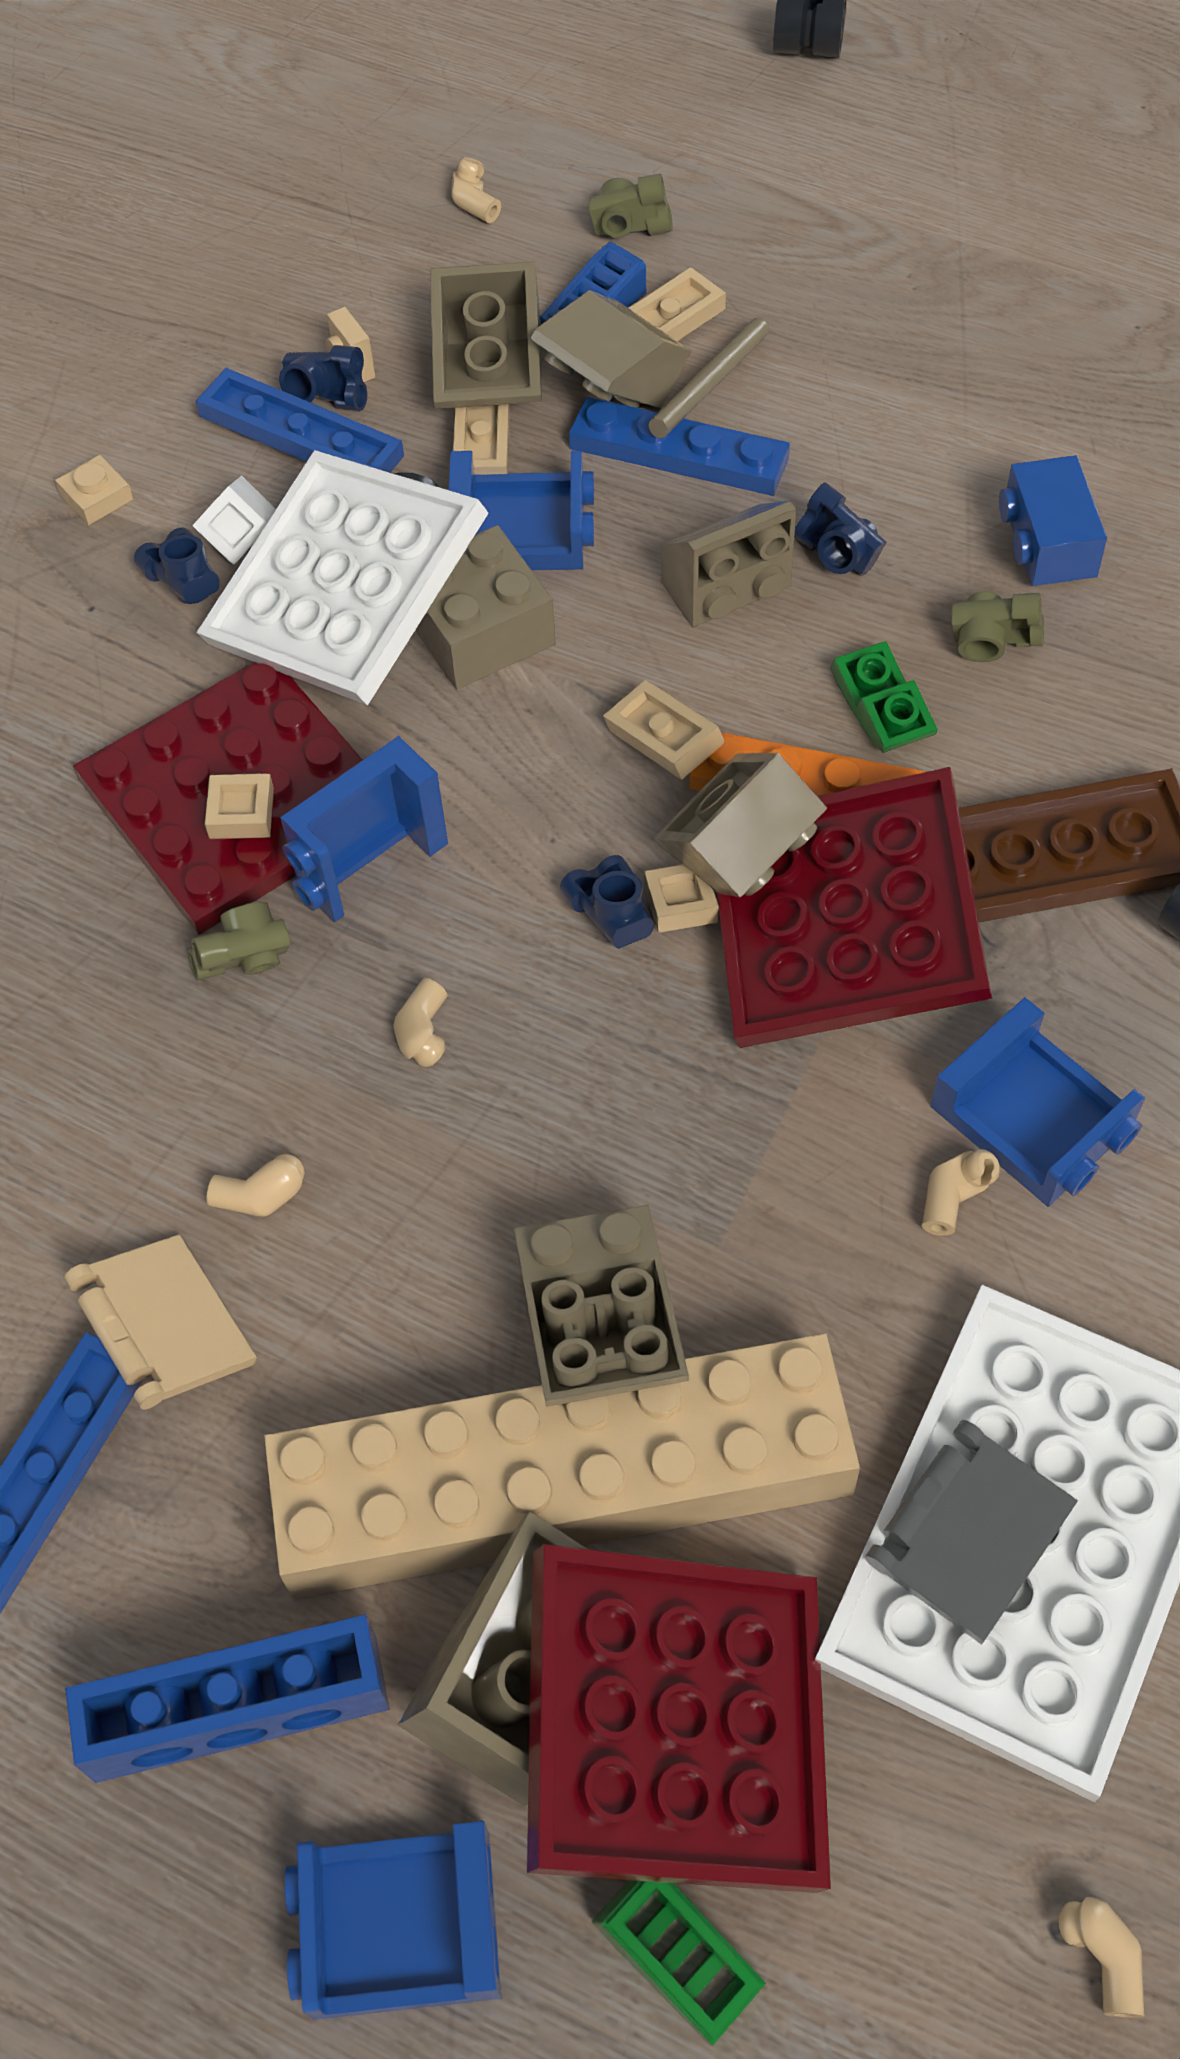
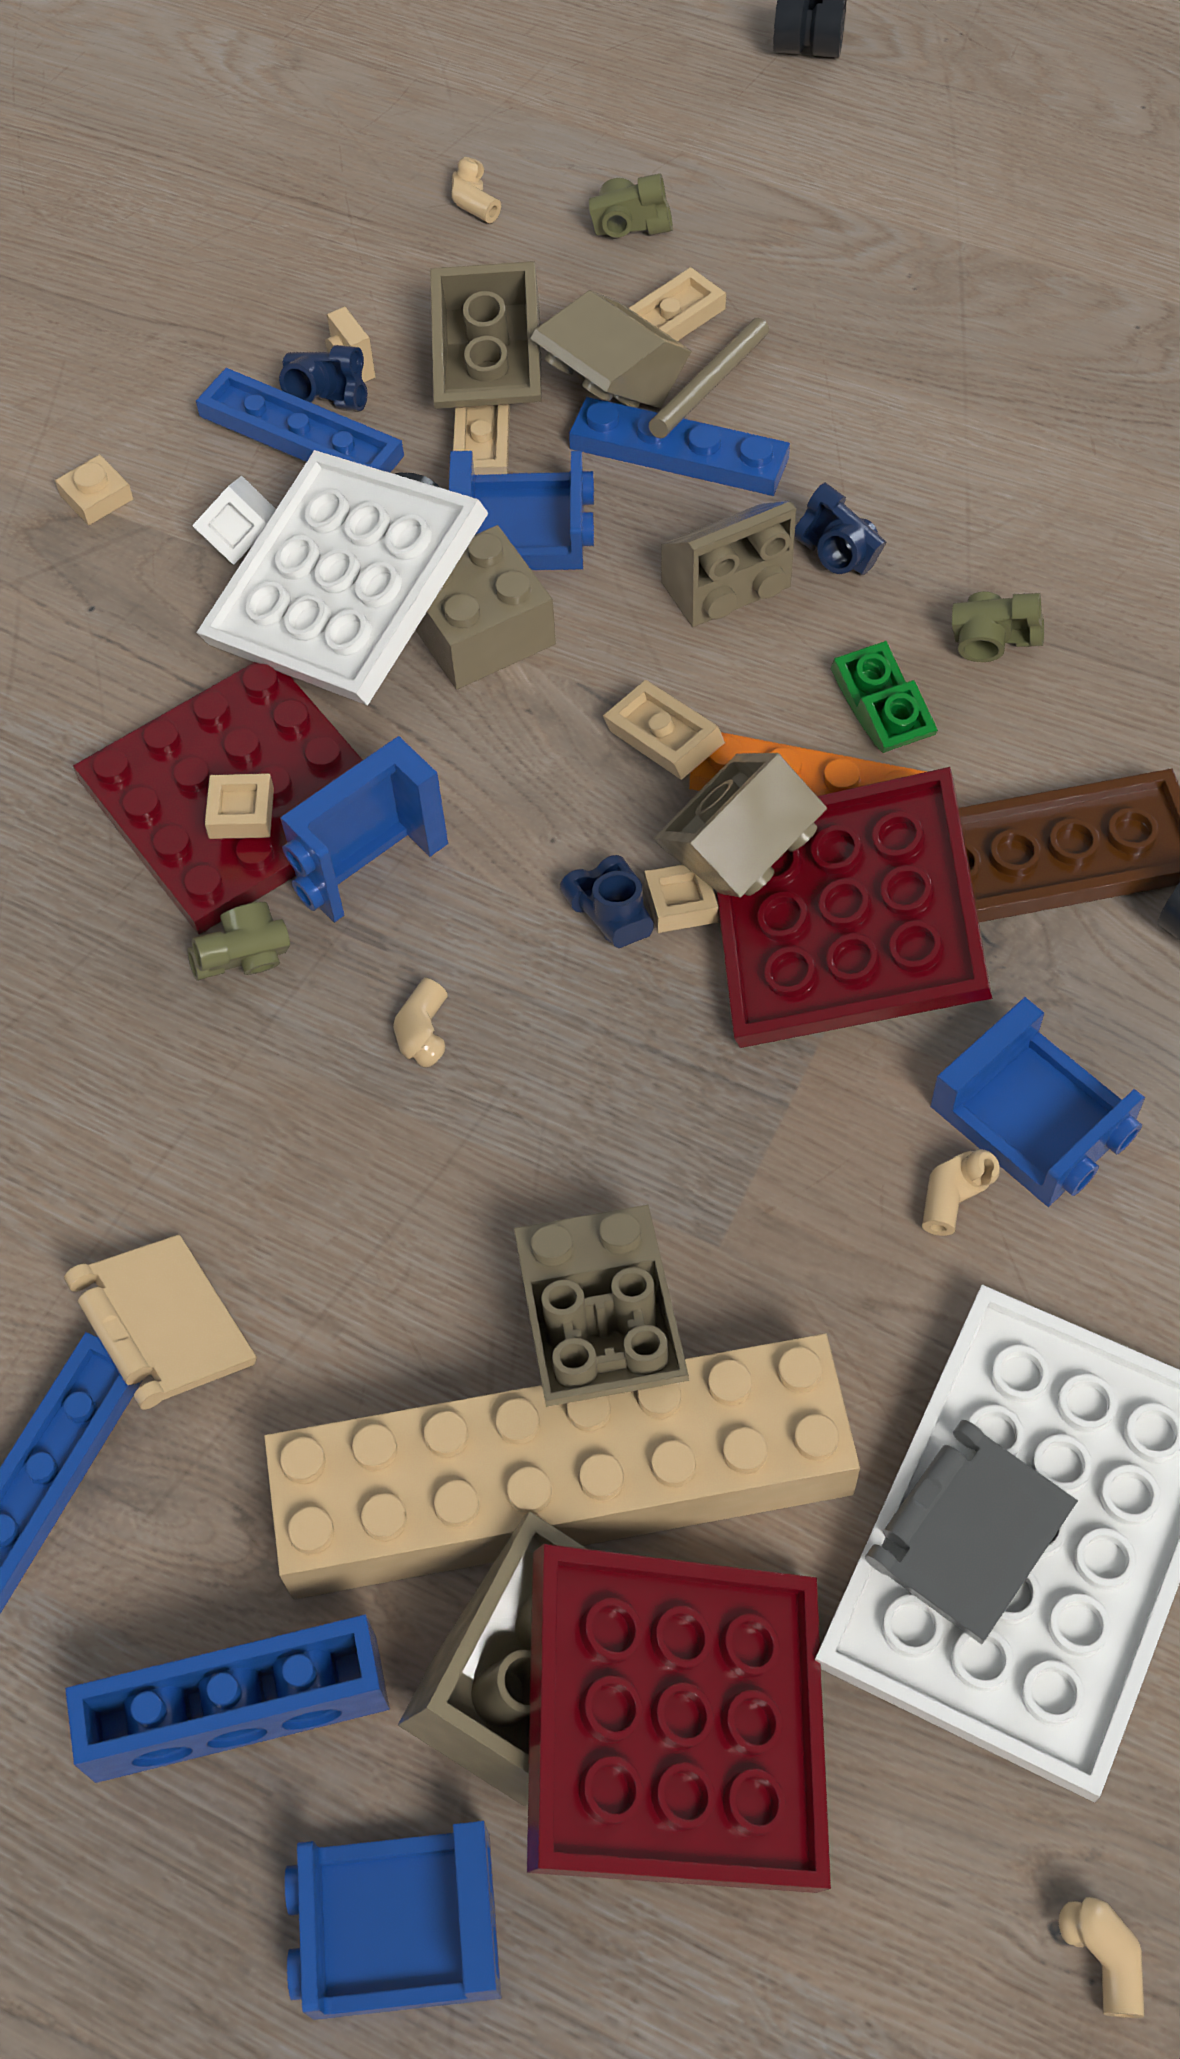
(180, 565): dark blue plate -> none
(261, 1192): tan arm -> none
(608, 268): blue slope -> none
(635, 1949): green slope -> none
(1053, 520): blue brick -> none

